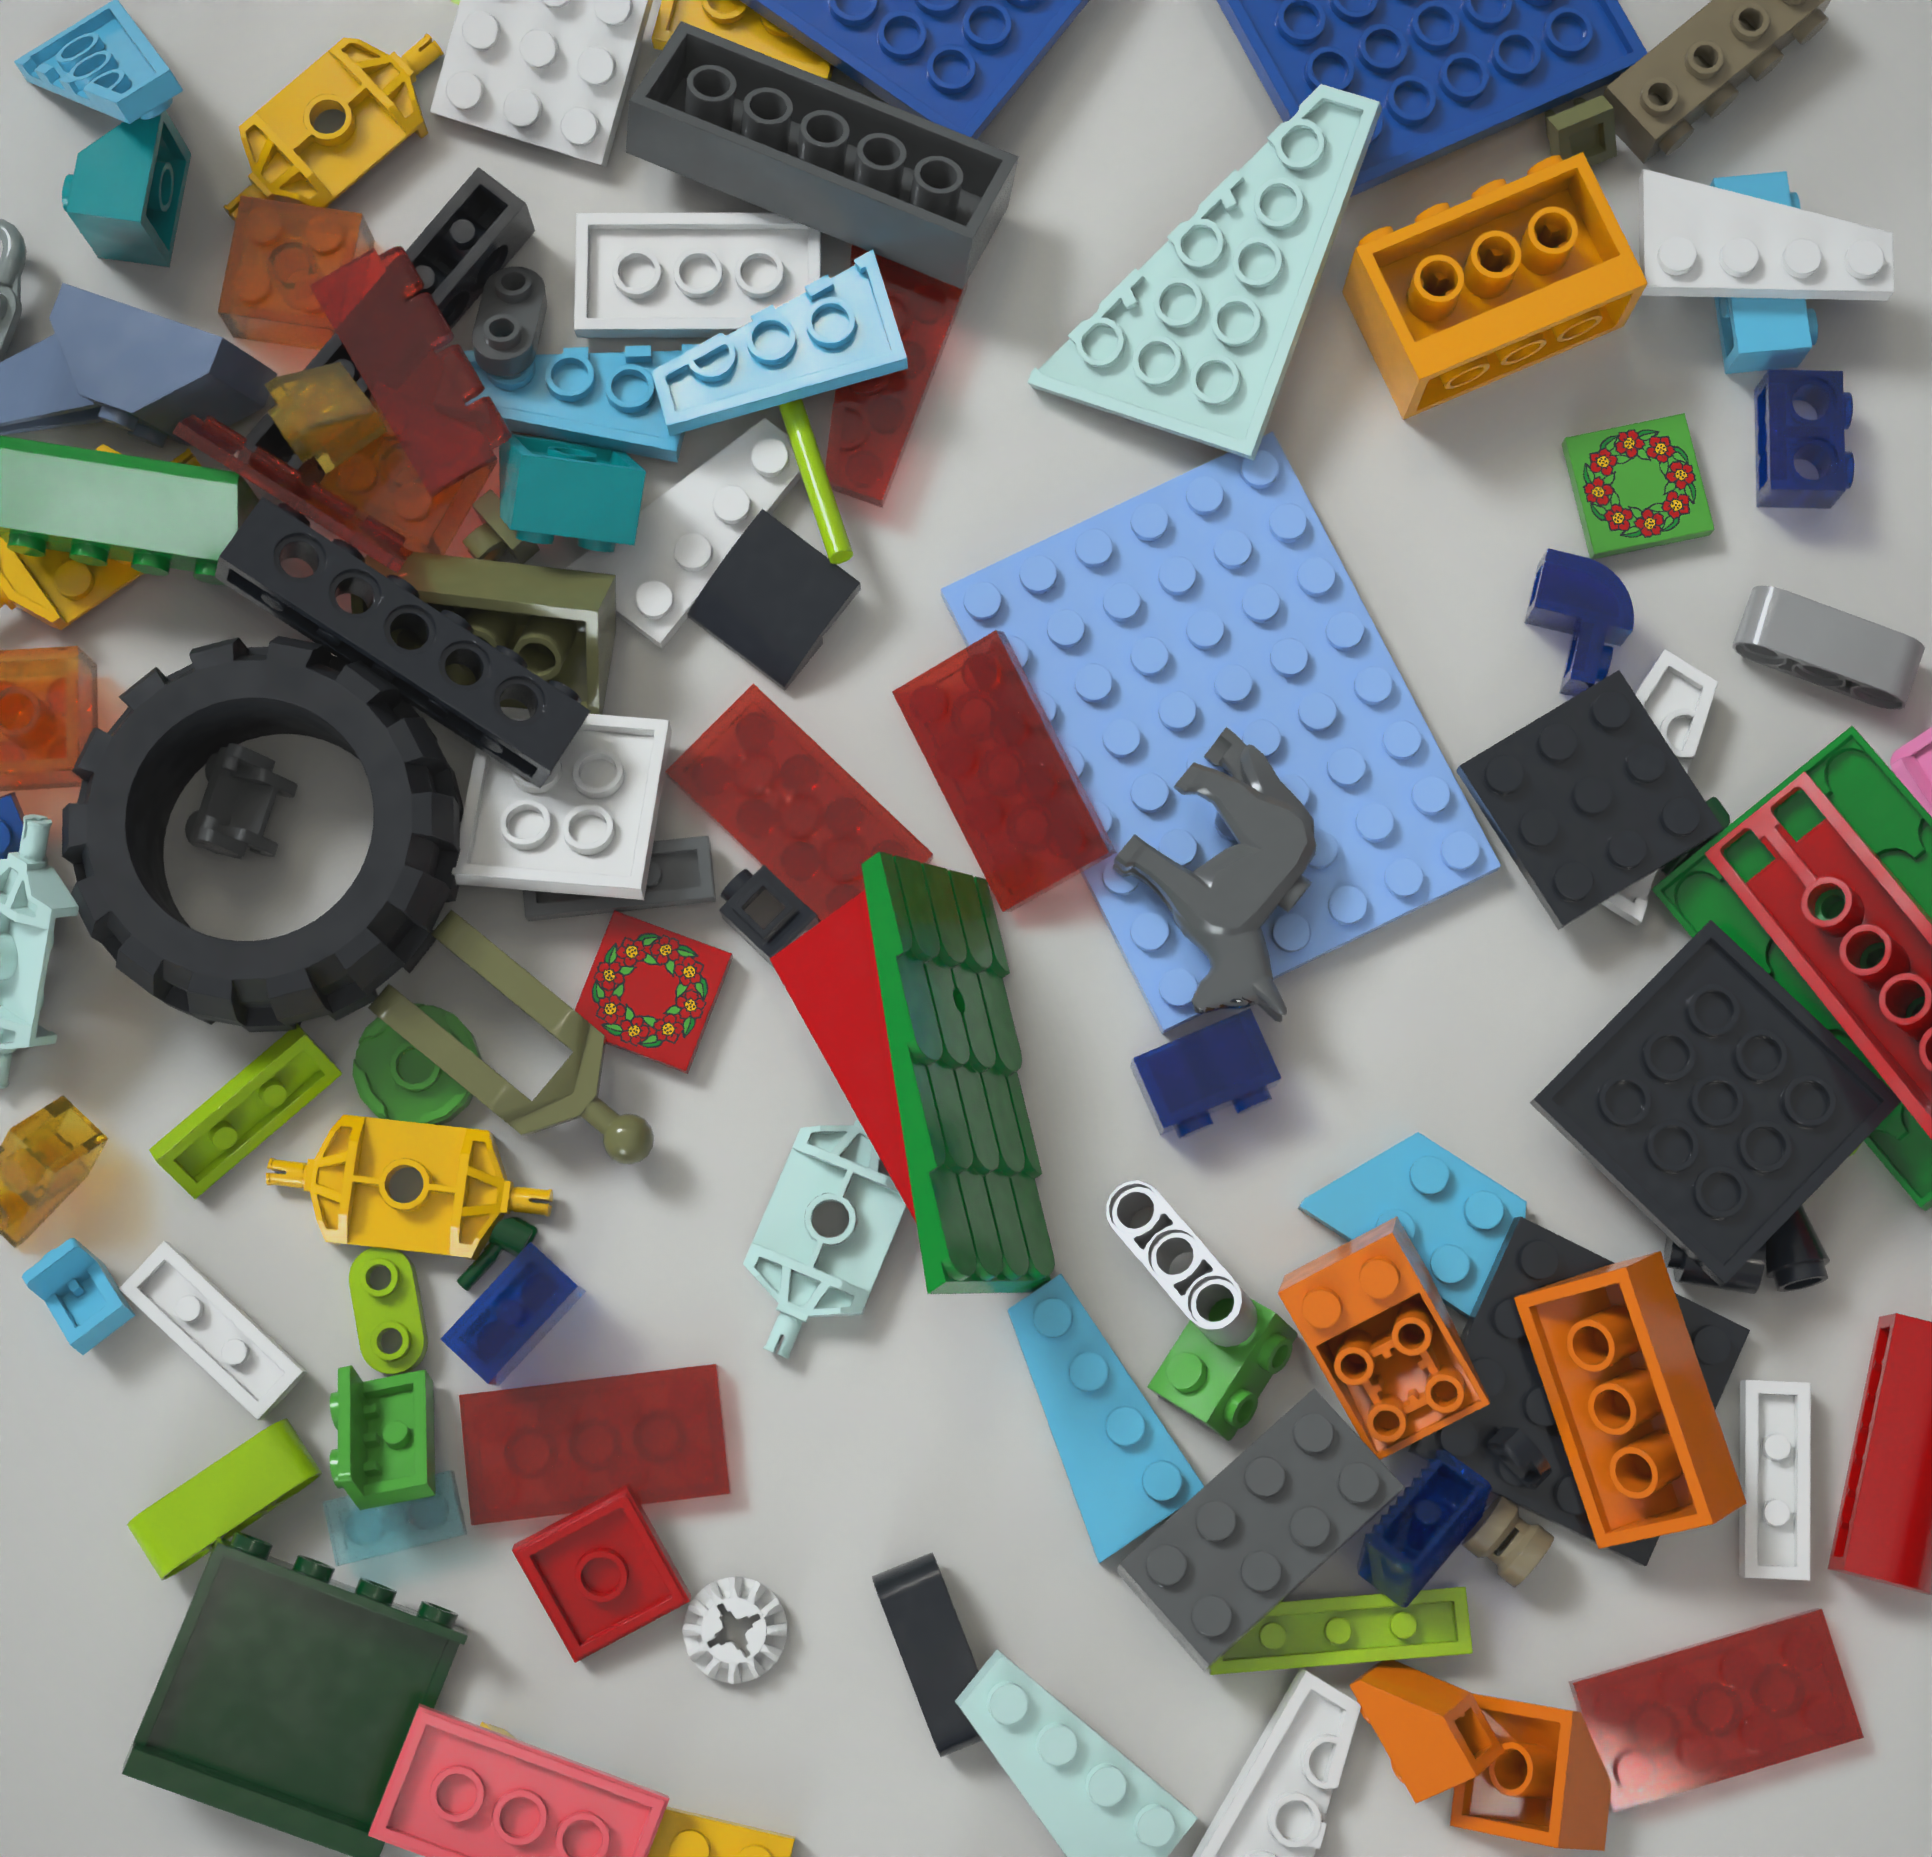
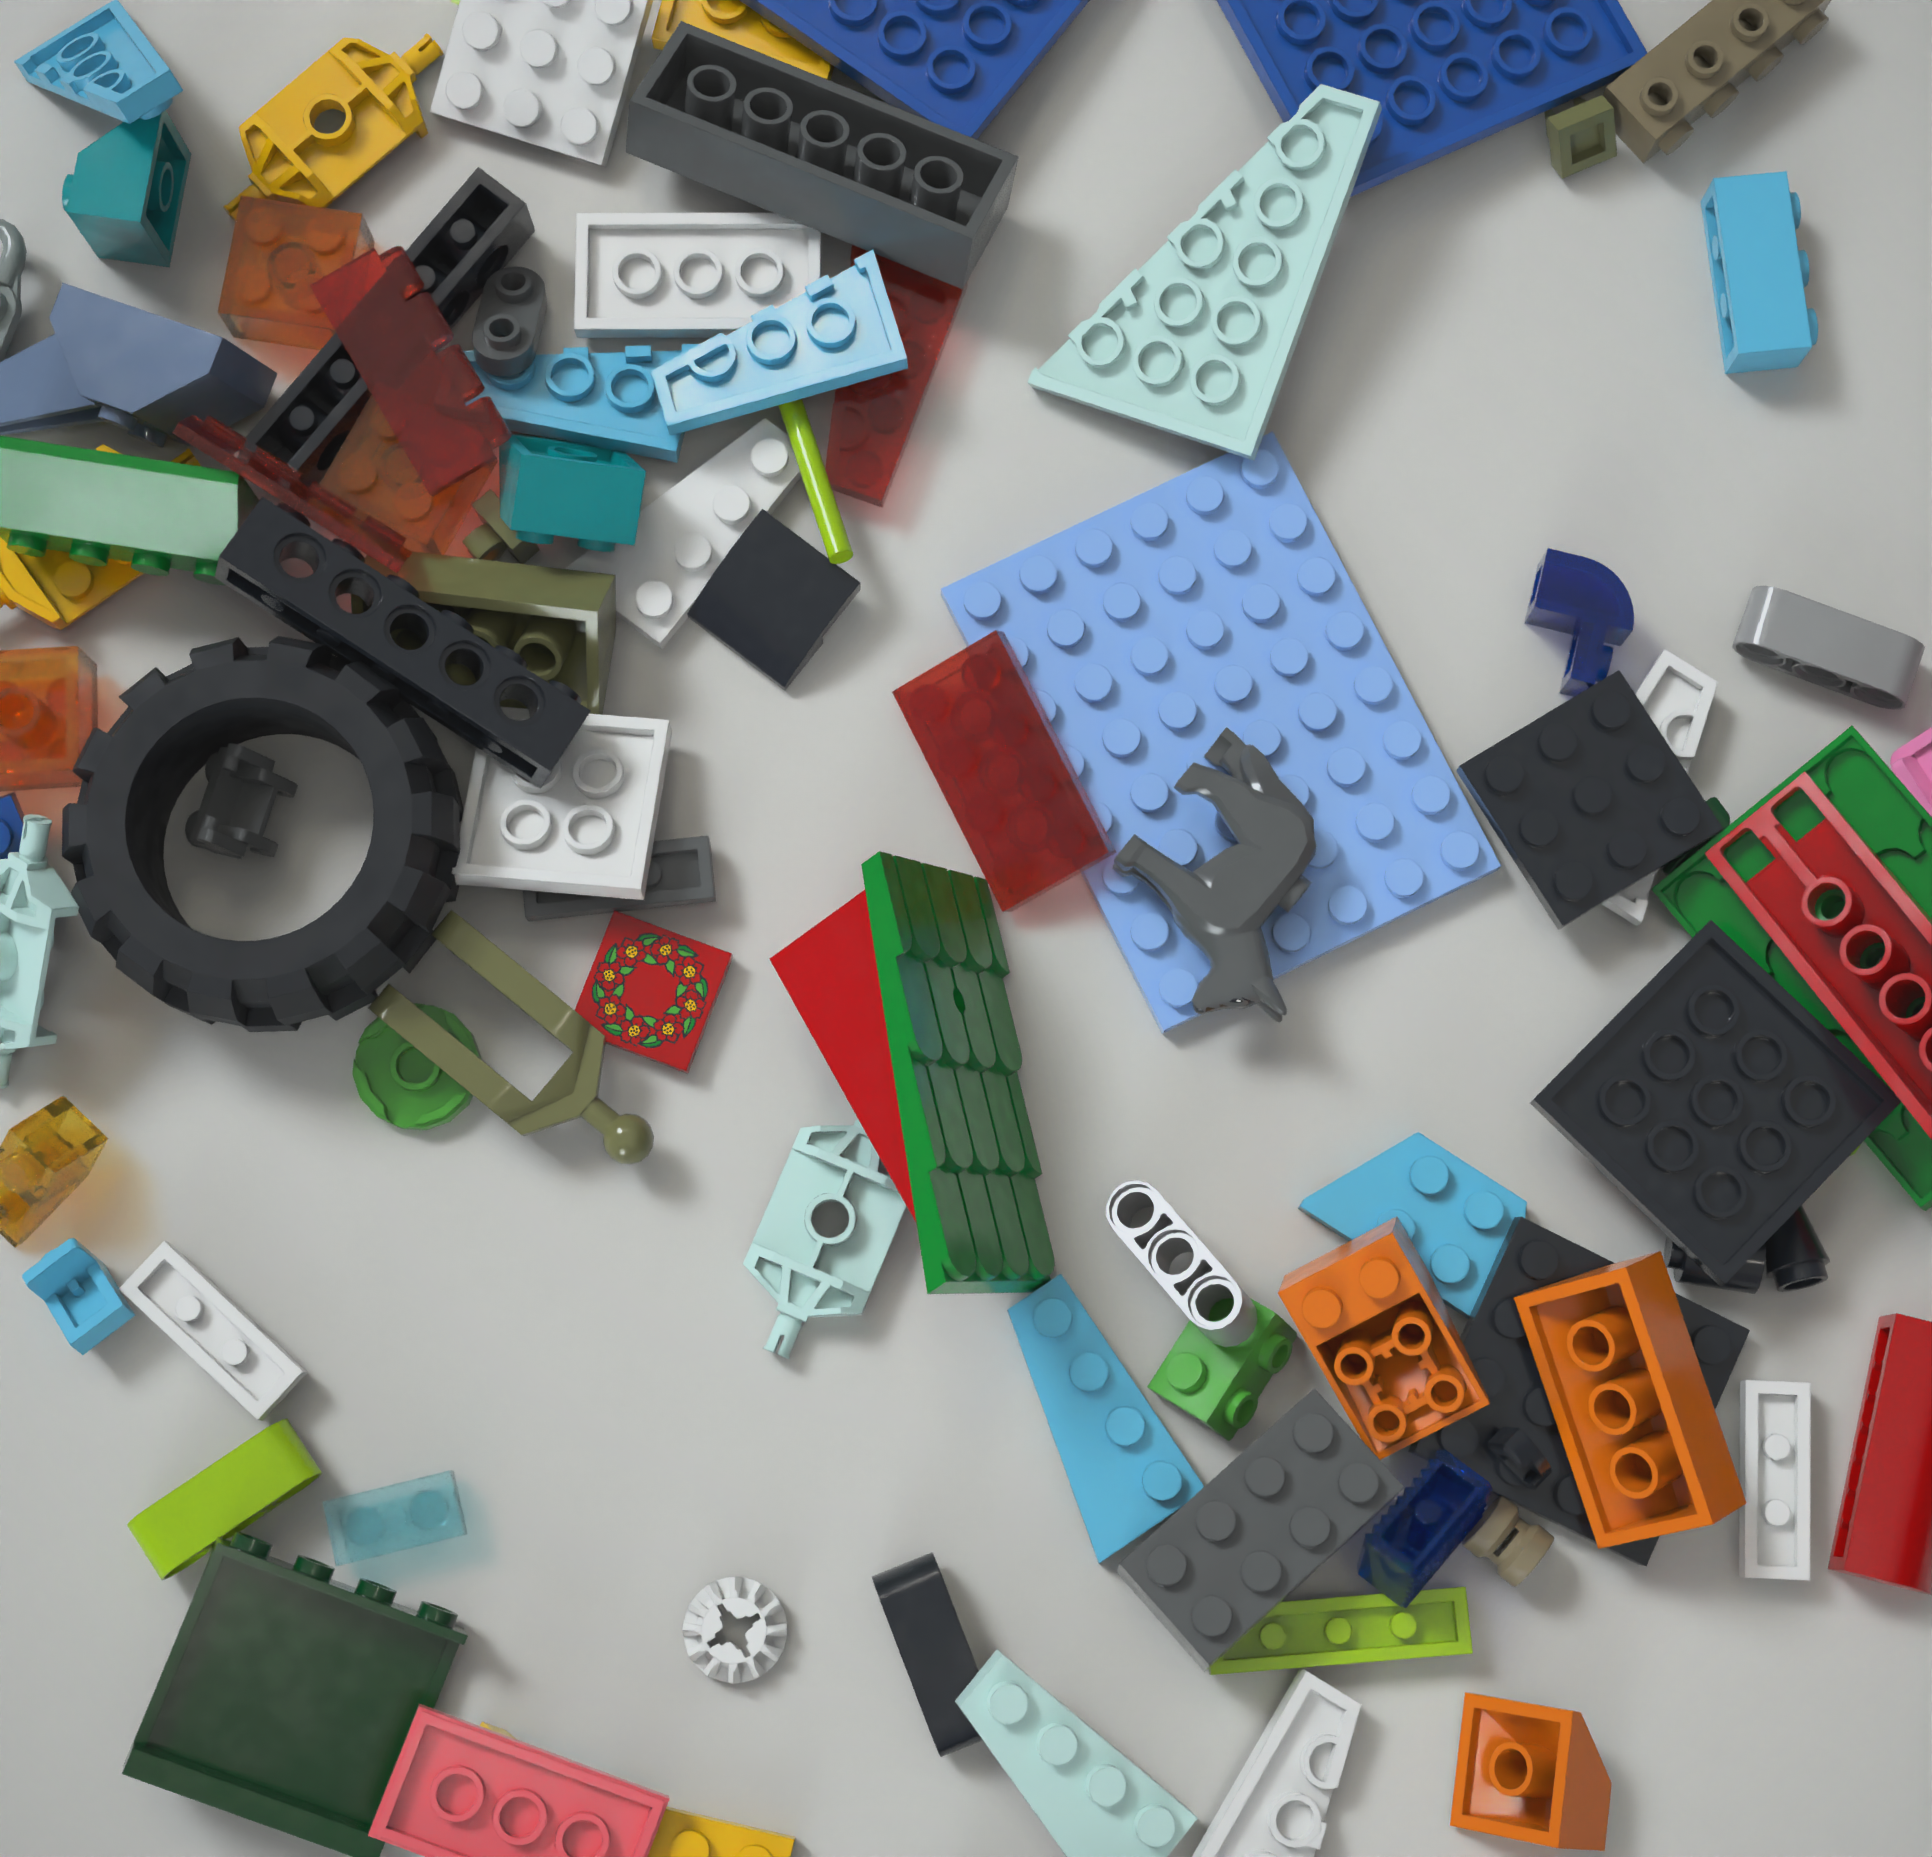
(245, 1112): lime plate -> none
(323, 414): clear yellow slope -> none
(384, 1438): bright green bracket -> none
(387, 1309): lime plate -> none
(460, 1196): yellow plate -> none
(508, 1235): dark green hand -> none
(513, 1315): clear blue brick -> none
(581, 1439): clear red plate -> none
(601, 1573): red tile -> none
(783, 929): black window -> none
(789, 803): clear red plate -> none
(1205, 1074): clear blue brick -> none
(1426, 1727): orange slope -> none
(1492, 283): light orange brick -> none
(1637, 486): tile -> none
(1718, 1708): clear red plate -> none
(1741, 246): white wing -> none
(1786, 436): clear blue brick -> none

